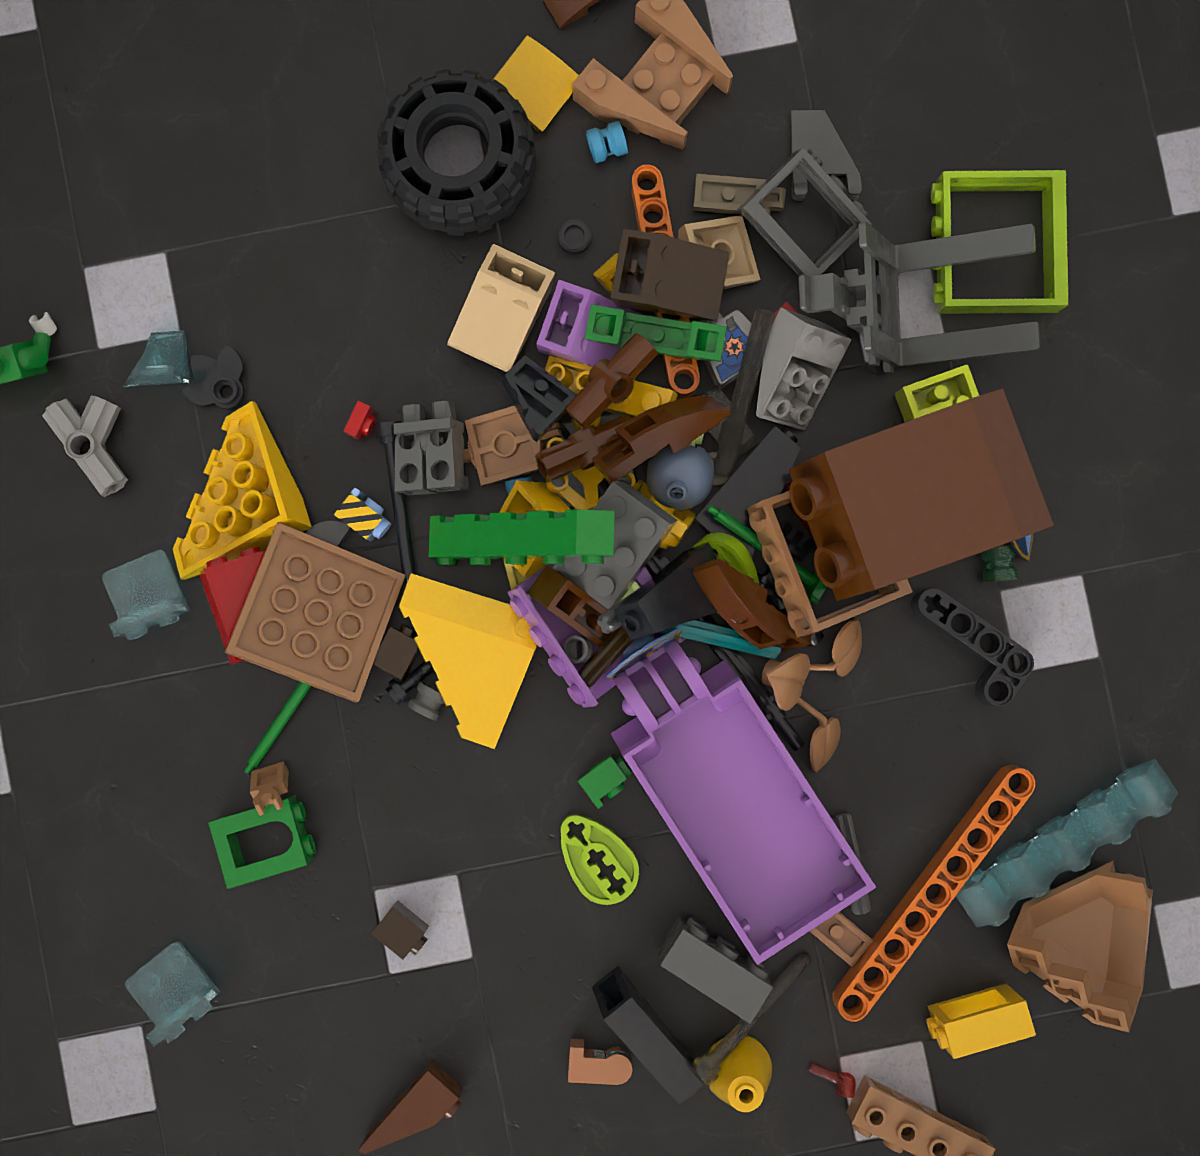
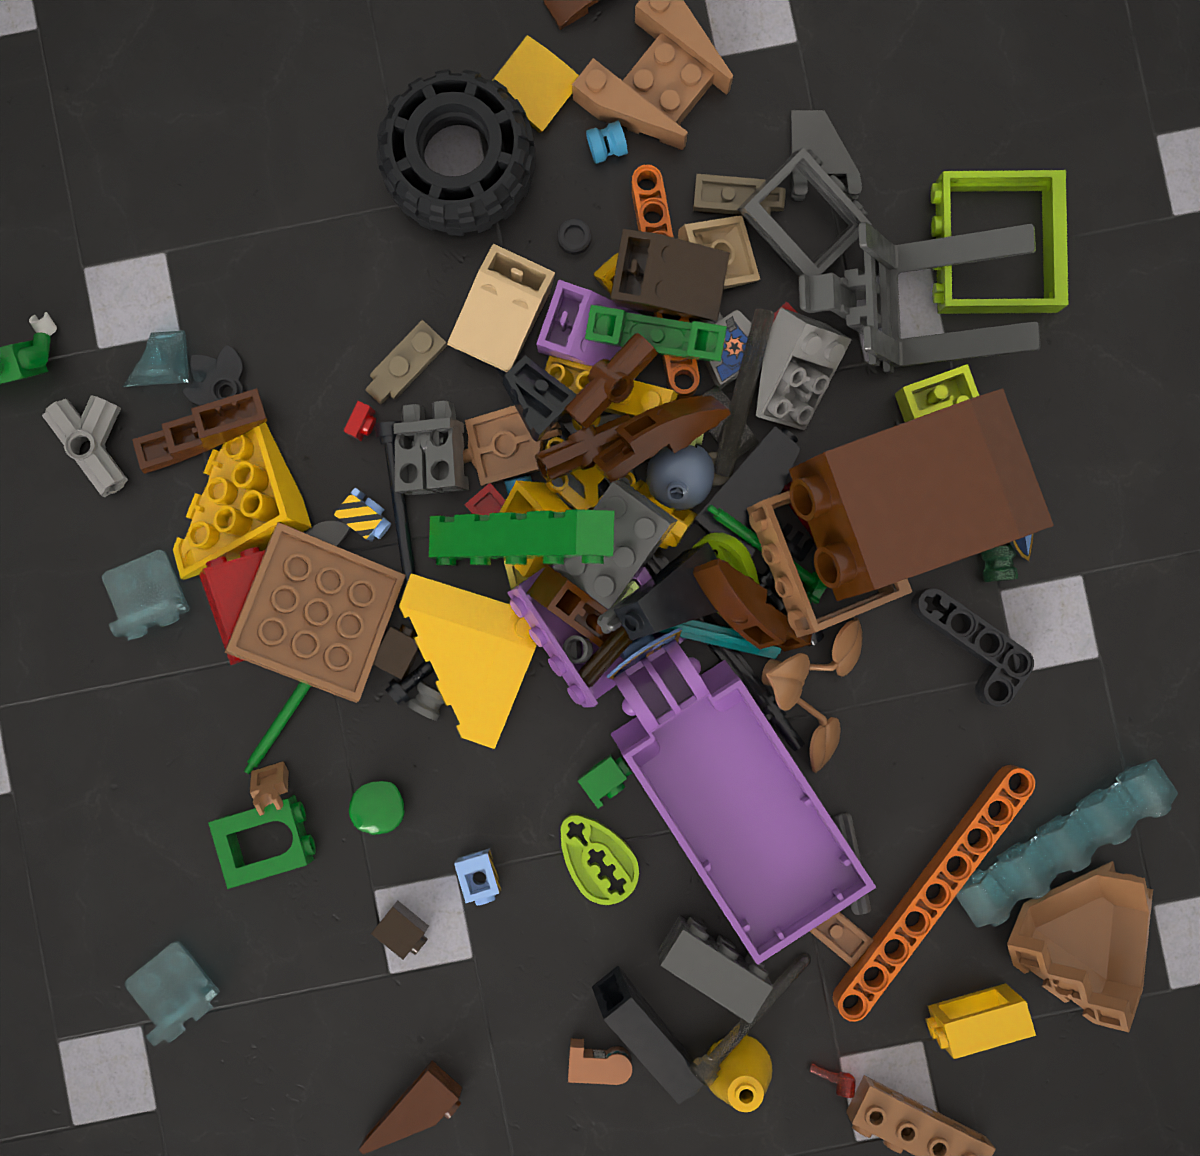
(202, 431): none -> reddish brown slope
(376, 808): none -> green hair
(405, 363): none -> dark tan hinge
(473, 890): none -> light blue brick
(486, 501): none -> red plate

